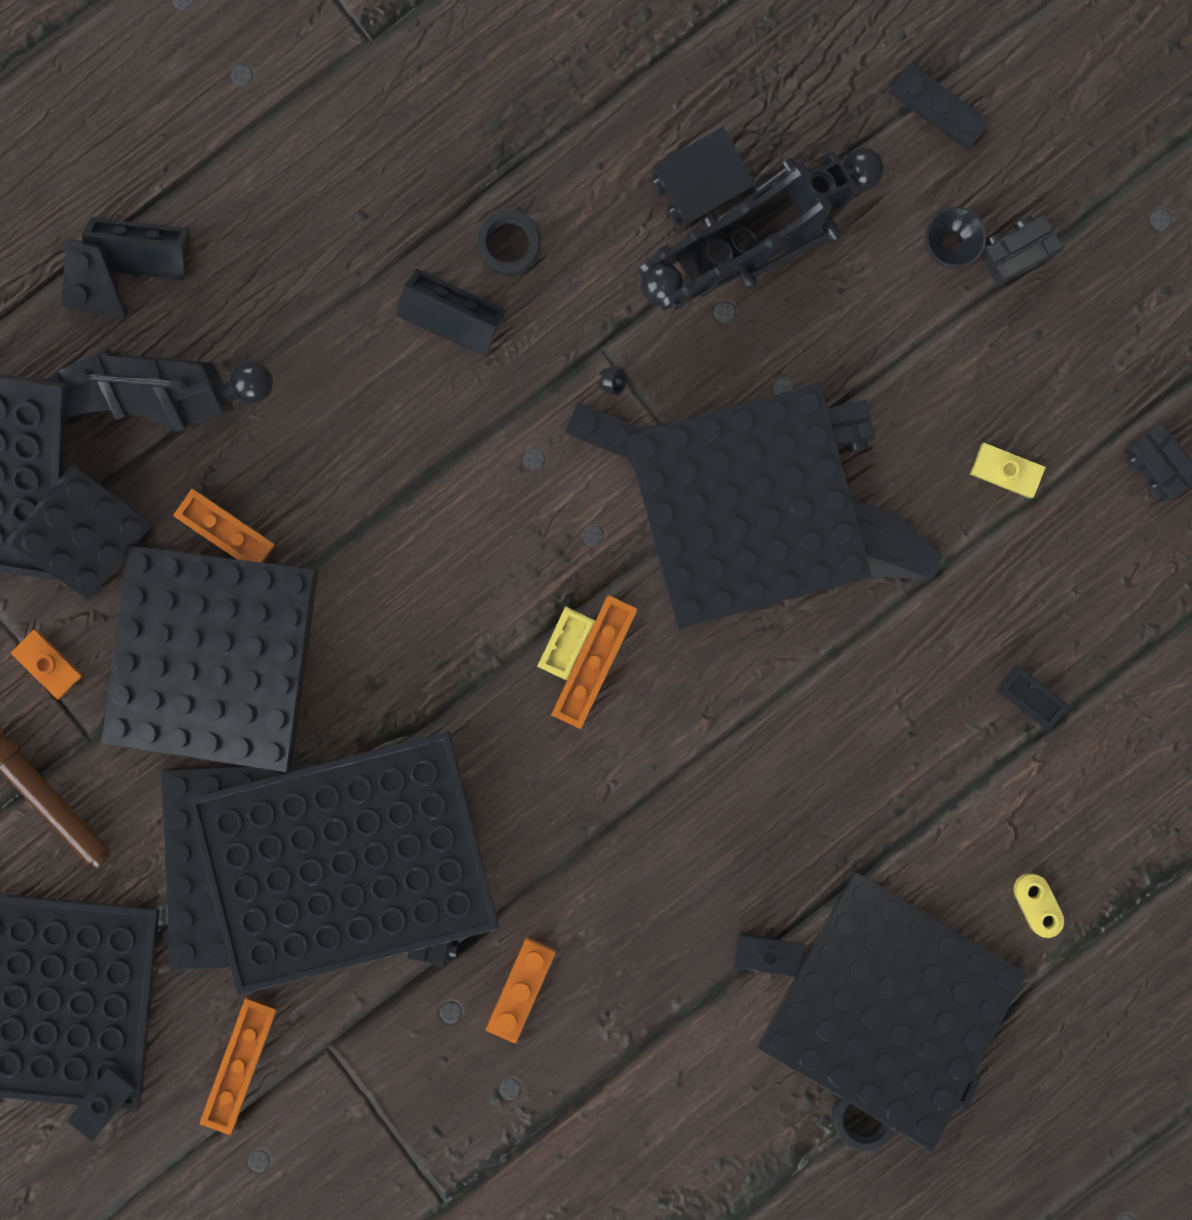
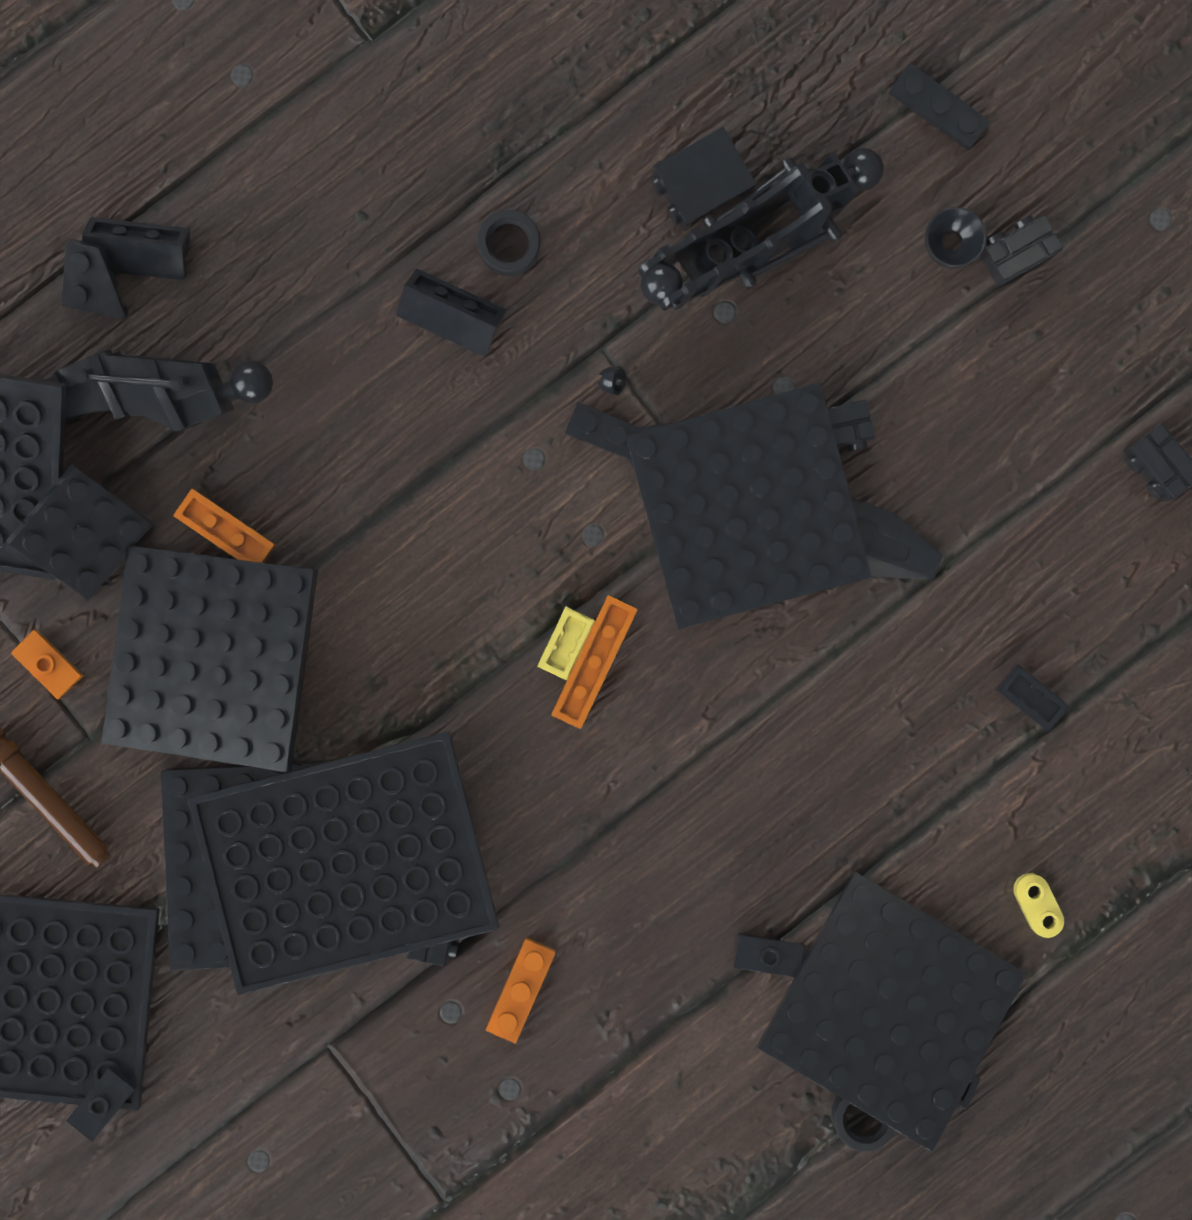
(238, 1065): orange plate -> none
(1007, 470): light yellow plate -> none

